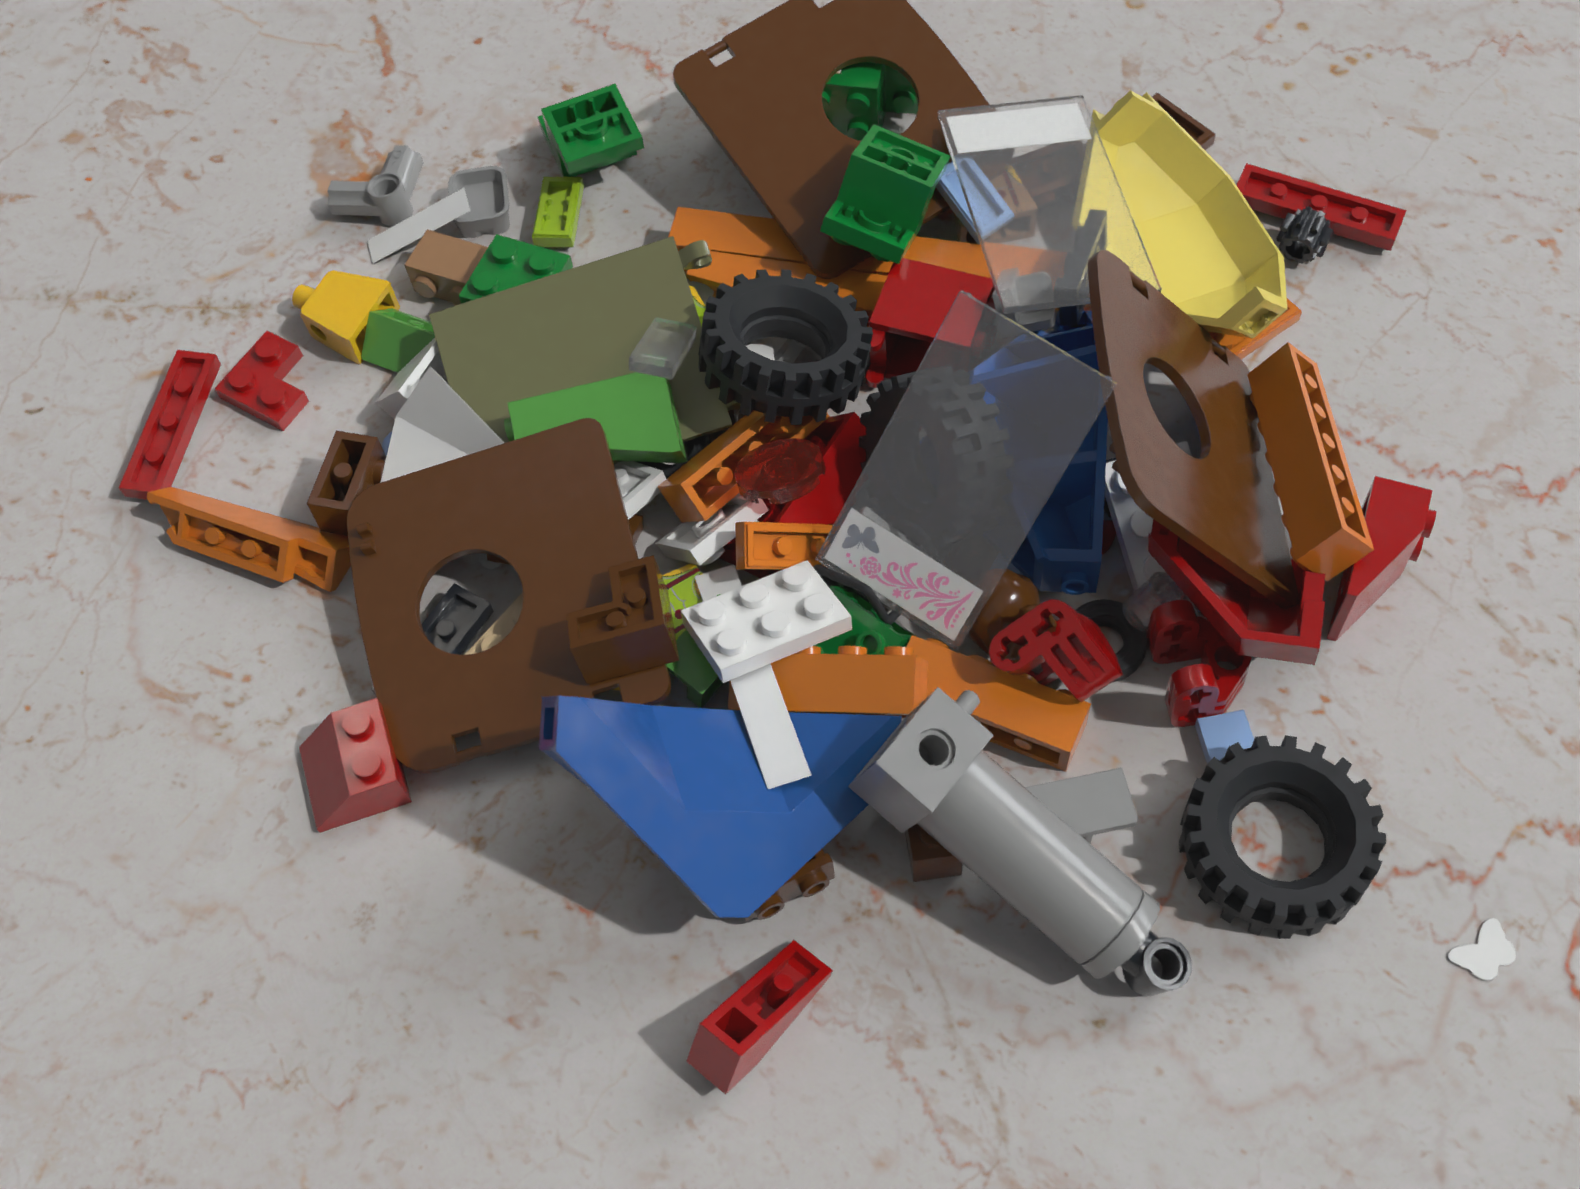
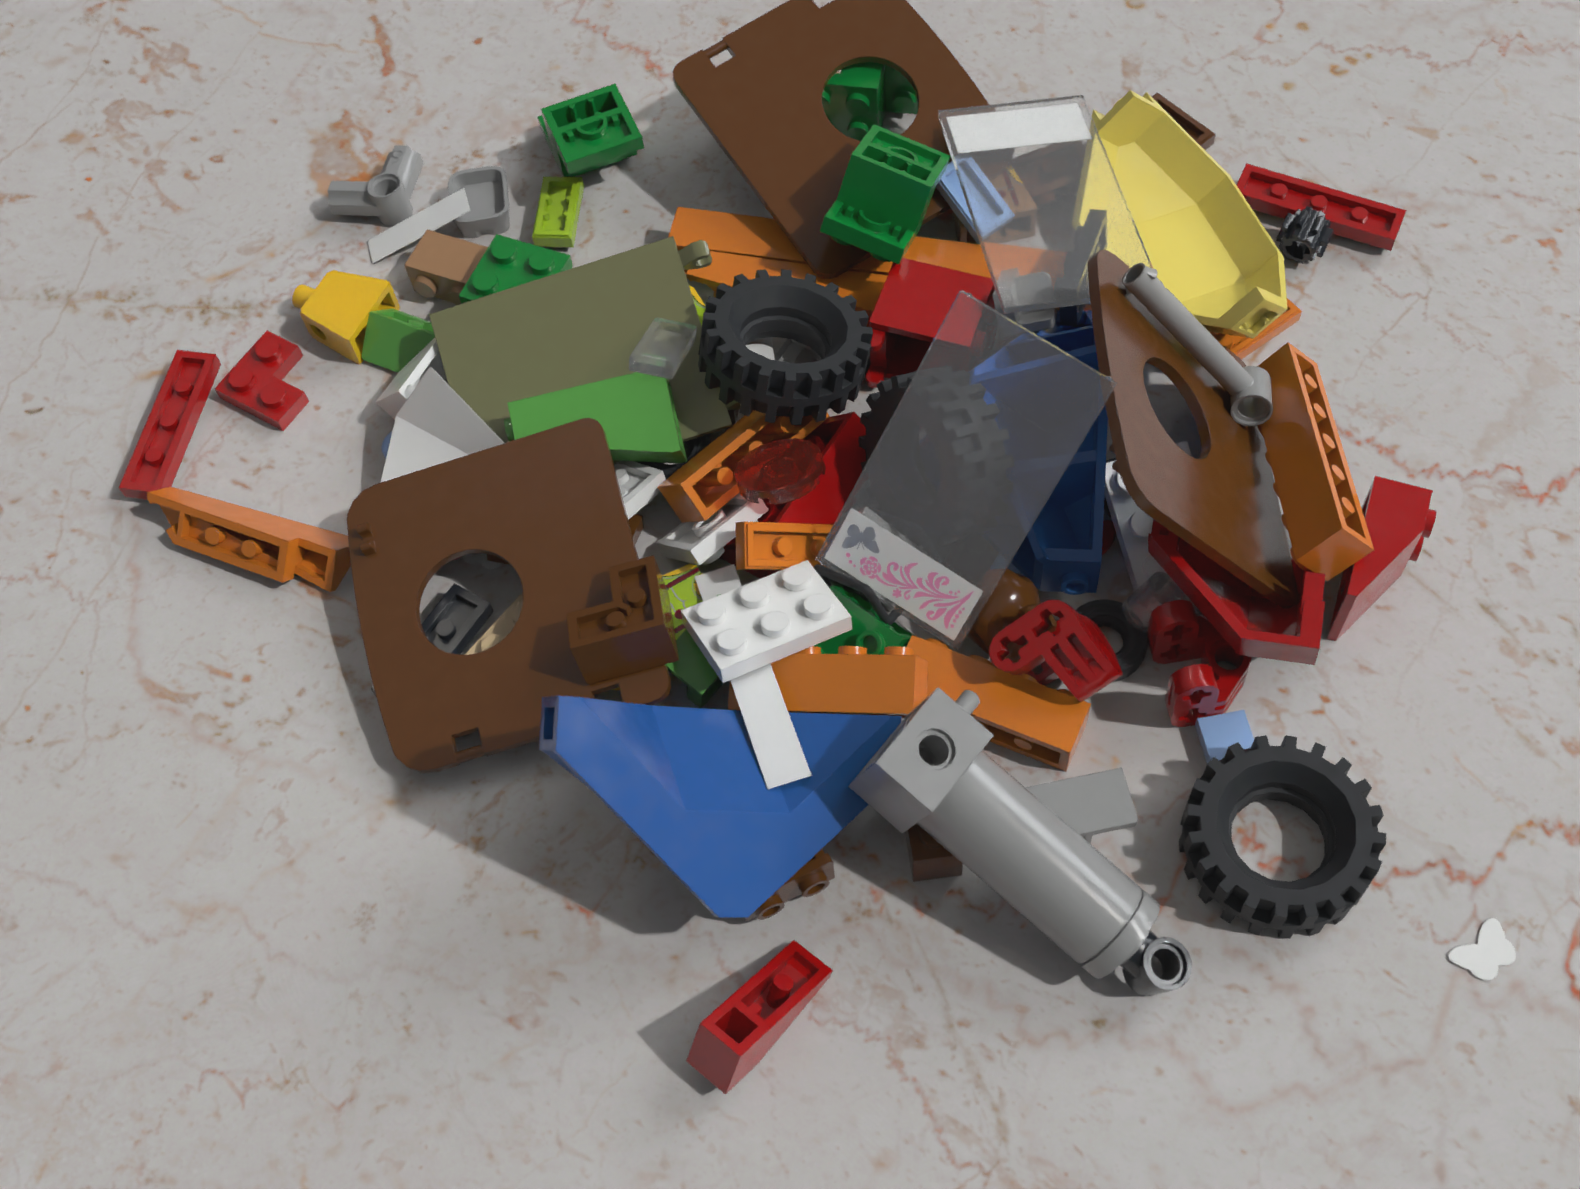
(348, 469): reddish brown brick -> none
(352, 767): red slope -> none
(1248, 385): none -> light grey piece

